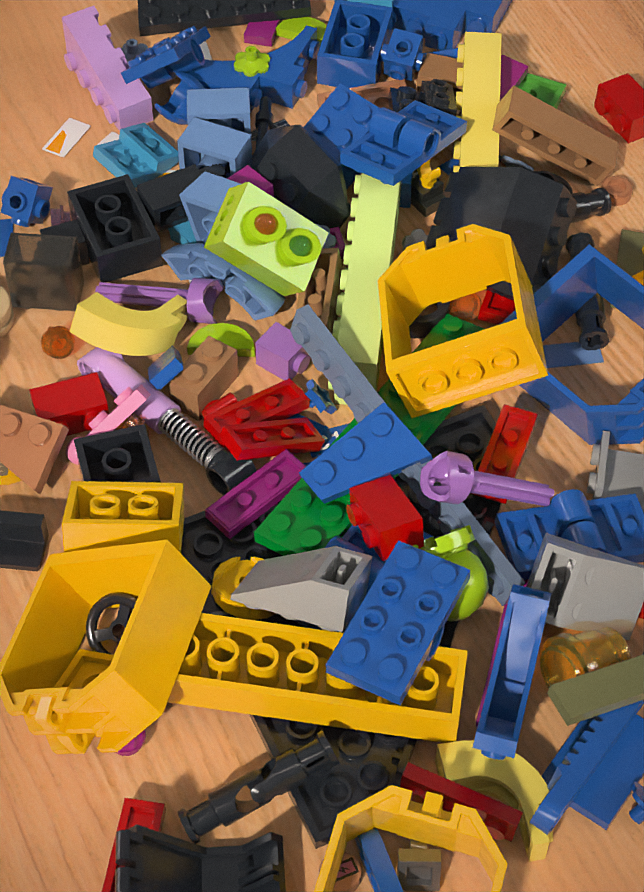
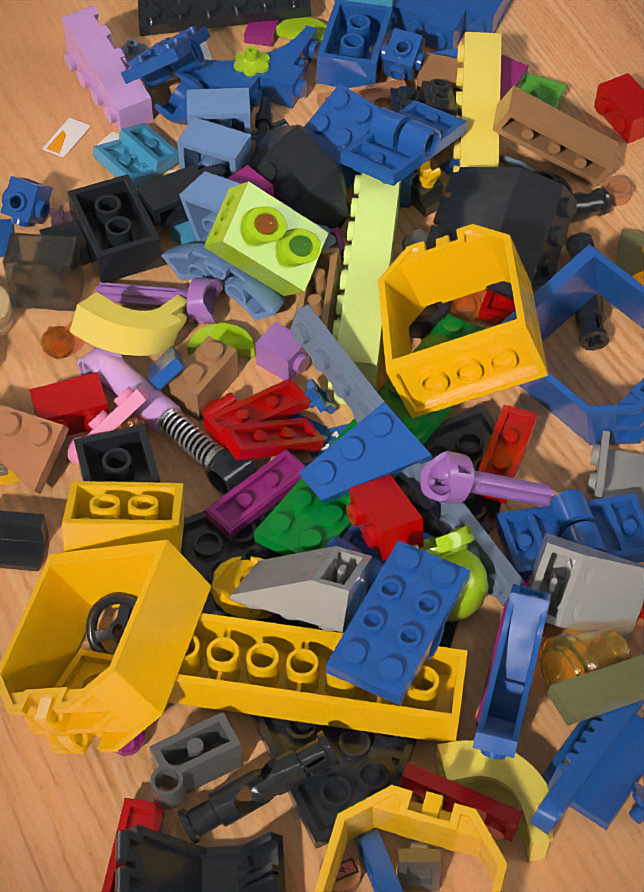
(193, 759): none -> dark grey hinge
(570, 354): medium blue sticker -> none

